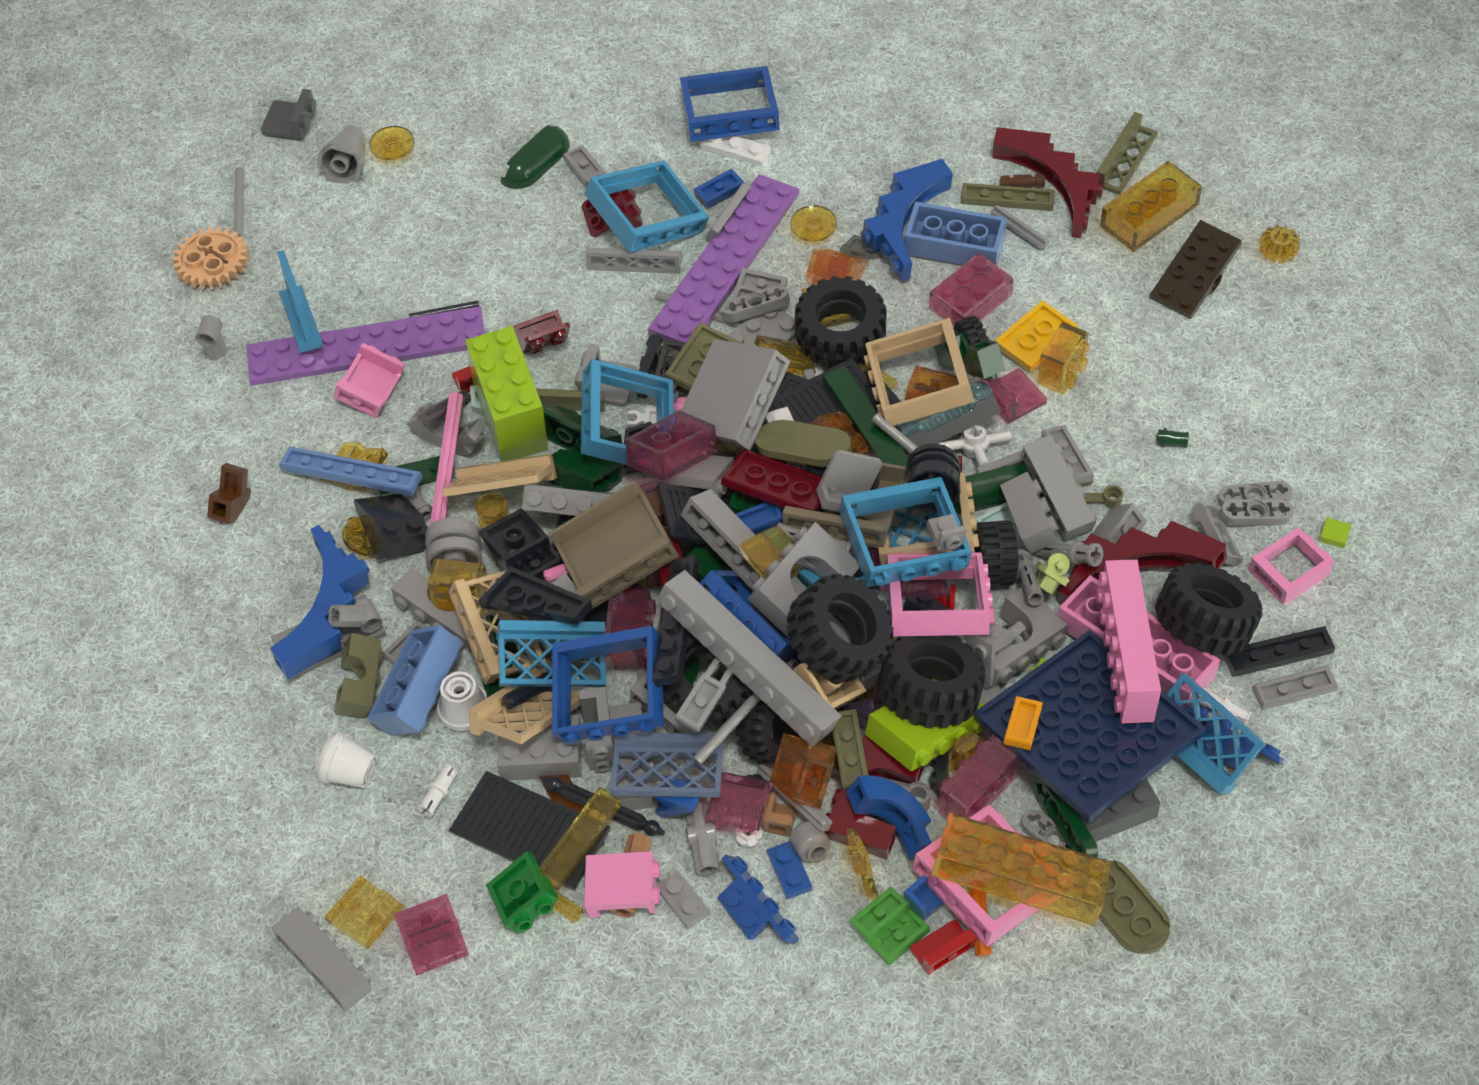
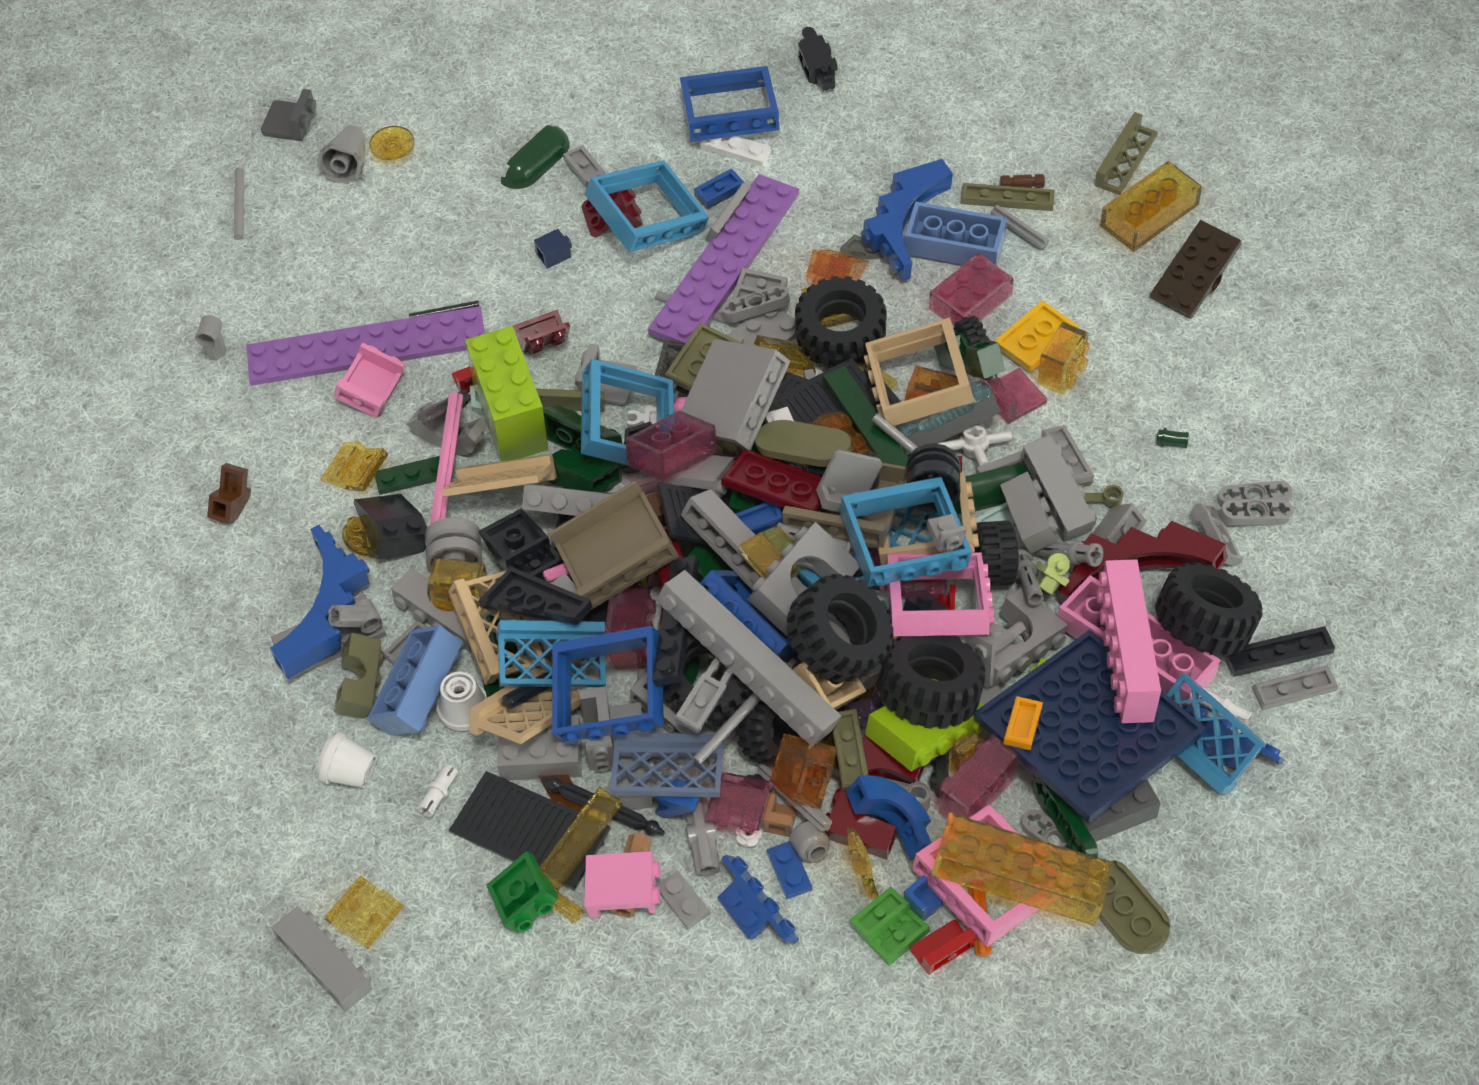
(210, 258): light nougat gear -> none
(298, 310): dark azure fence -> none
(351, 471): medium blue tile -> none
(421, 505): light grey pin -> none
(431, 934): clear pink slope -> none
(491, 508): clear yellow wheel -> none
(553, 248): none -> dark blue brick
(637, 261): light grey fence -> none
(649, 362): black hinge -> none
(813, 216): clear yellow dish -> none
(817, 59): none -> black hinge
(1038, 154): dark red arch -> none
(1275, 581): bright pink window -> none
(1279, 243): clear yellow gear -> none
(1335, 532): lime tile -> none

